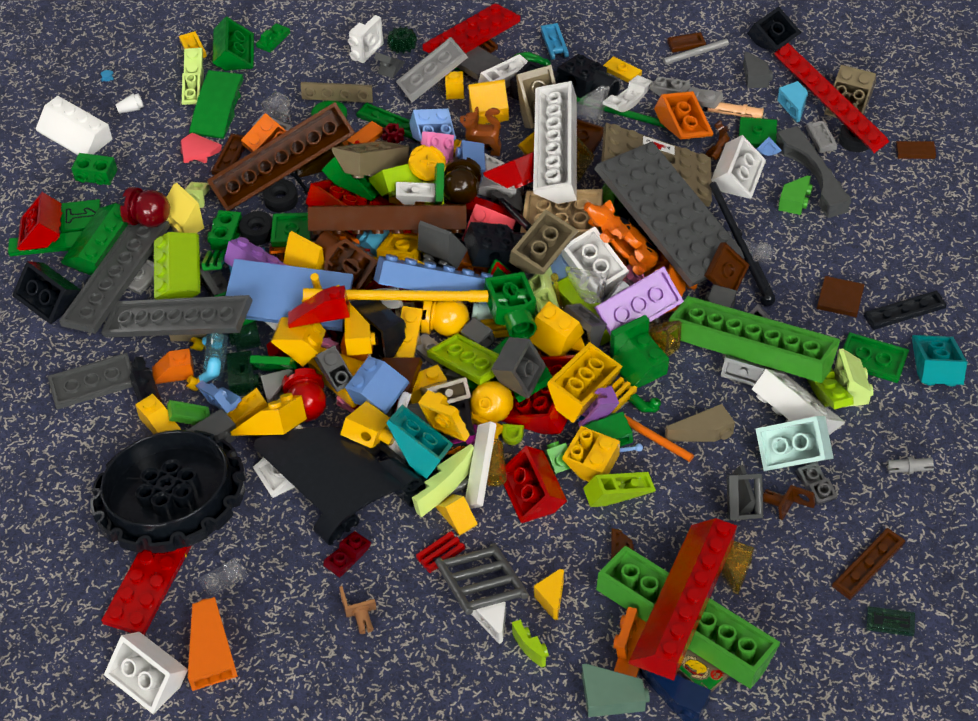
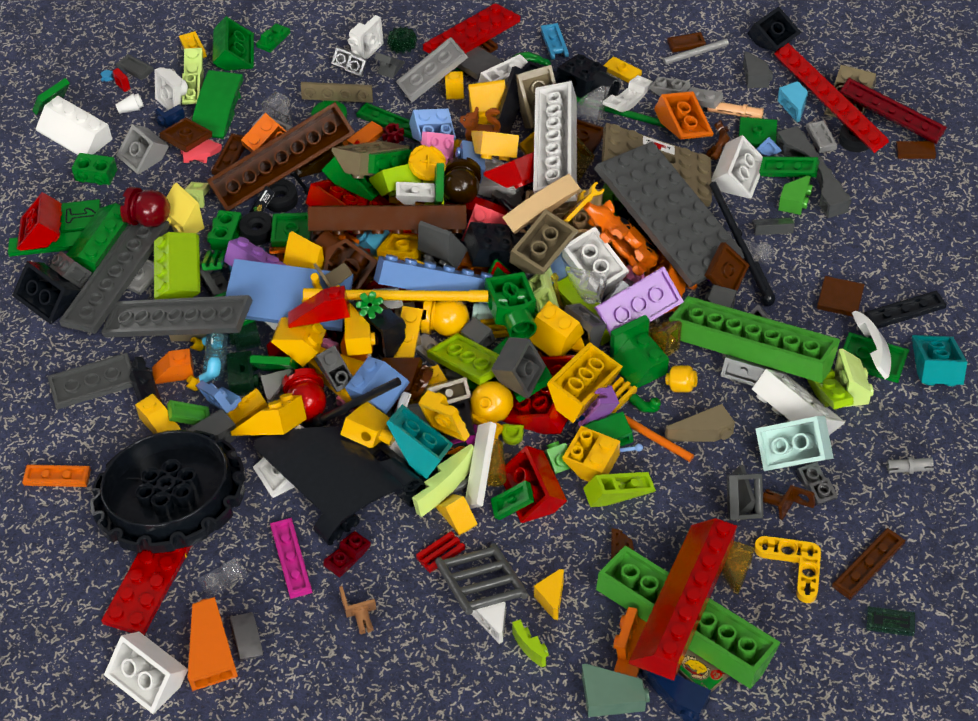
(56, 475): none -> orange tile
(57, 90): none -> green plate
(70, 269): none -> dark grey bracket
(121, 80): none -> red tile
(134, 67): none -> dark grey tile
(141, 149): none -> light grey slope
(169, 88): none -> white slope
(169, 117): none -> dark blue bracket
(185, 134): none -> reddish brown tile
(246, 636): none -> flat silver slope
(263, 200): none -> black sticker
(291, 558): none -> dark pink tile
(321, 419): none -> black bar
(336, 276): none -> dark tan bracket
(349, 61): none -> flat silver slope
(370, 310): none -> green plant
(388, 159): none -> green plate
(422, 379): none -> reddish brown tile
(495, 144): none -> yellow slope
(510, 102): none -> black tile
(512, 500): none -> green plate
(547, 198): none -> tan slope
(581, 201): none -> yellow flag
(681, 378): none -> yellow head
(773, 226): none -> dark grey slope
(789, 166): none -> green plate
(803, 559): none -> yellow beam
(881, 356): none -> white slope
(893, 110): none -> dark red tile

